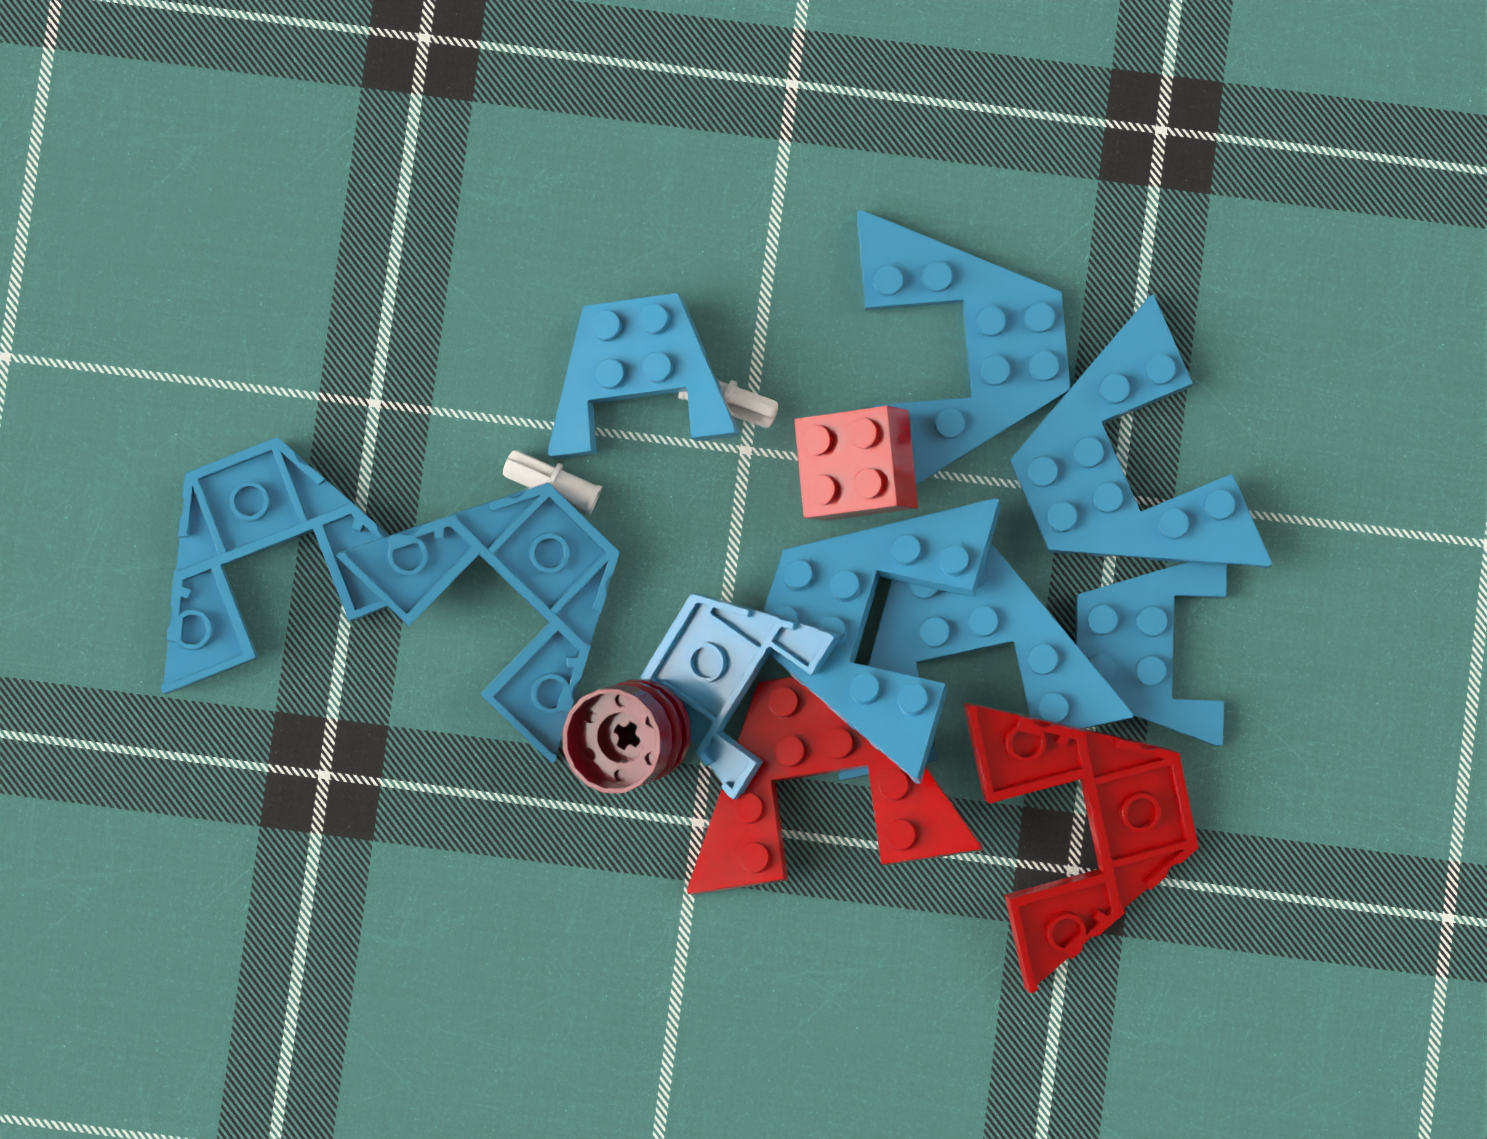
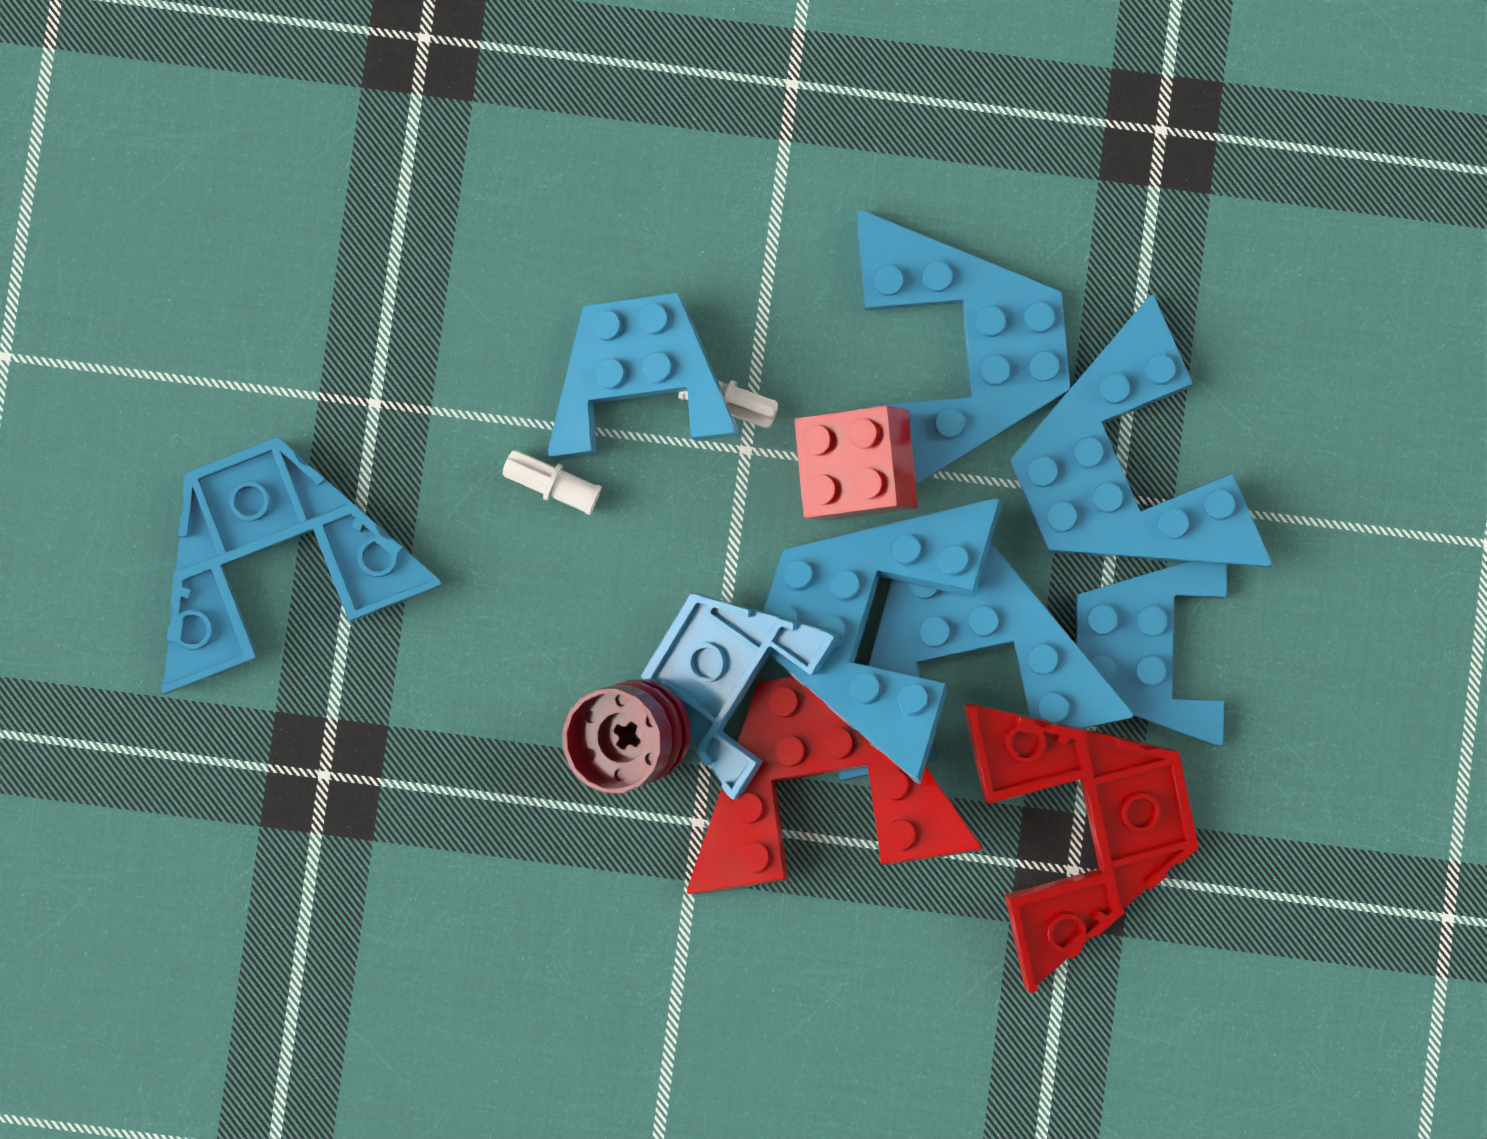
(545, 555): dark azure wing -> none

